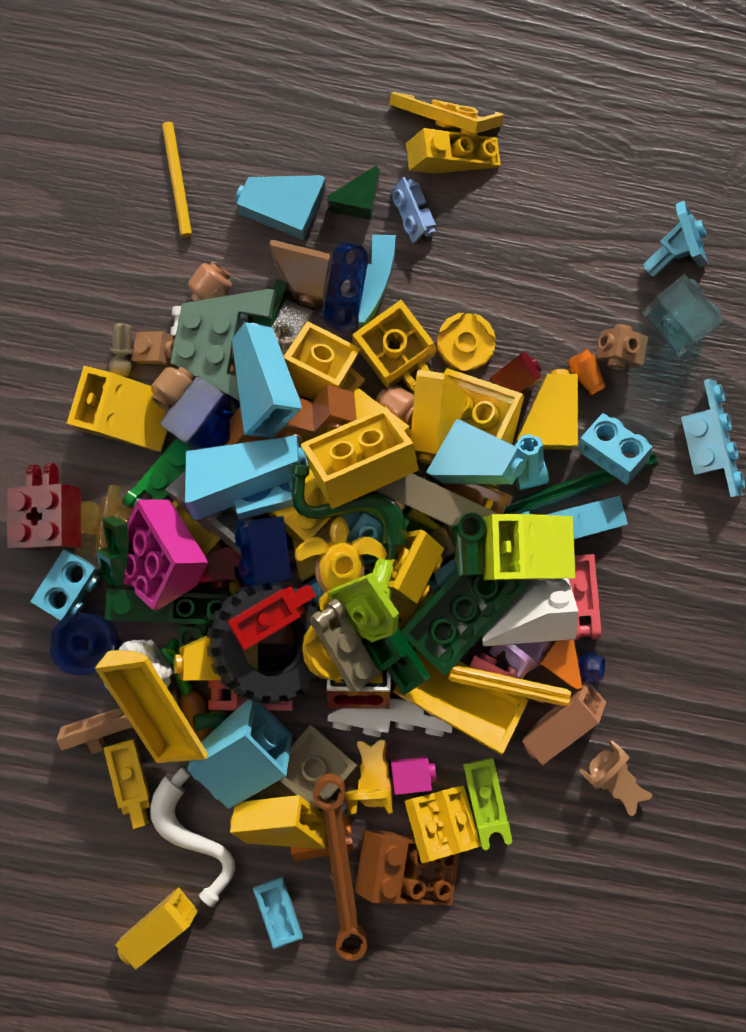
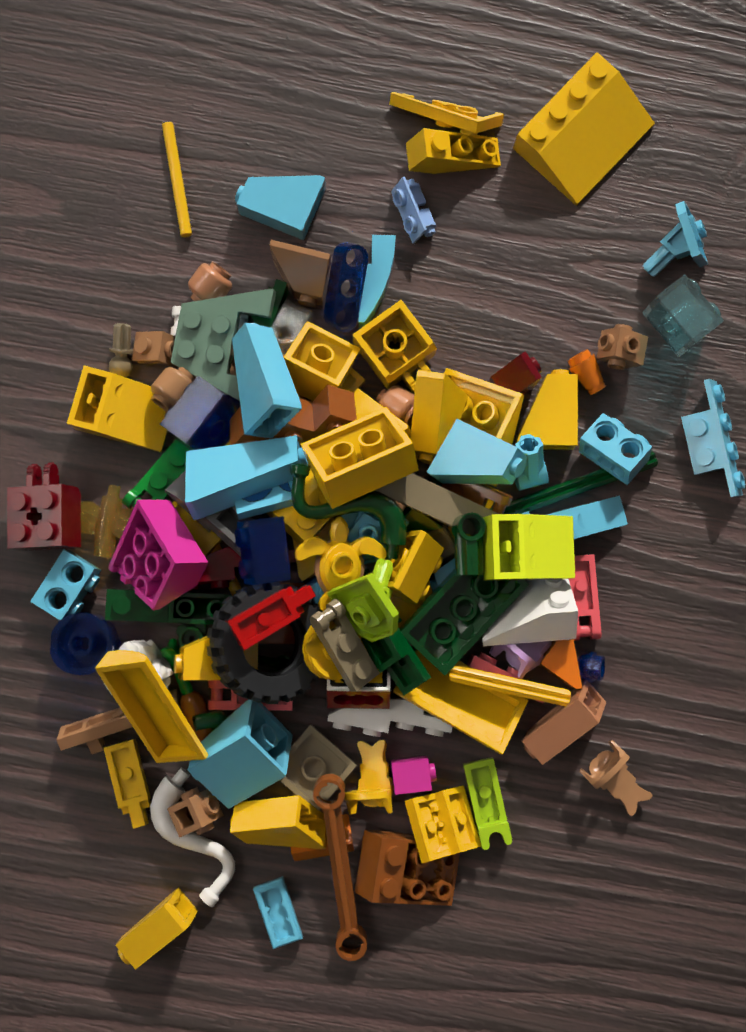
(114, 557): dark green slope -> none
(195, 812): none -> medium nougat brick
(357, 196): dark green slope -> none
(457, 343): yellow tile -> none
(584, 129): none -> yellow slope

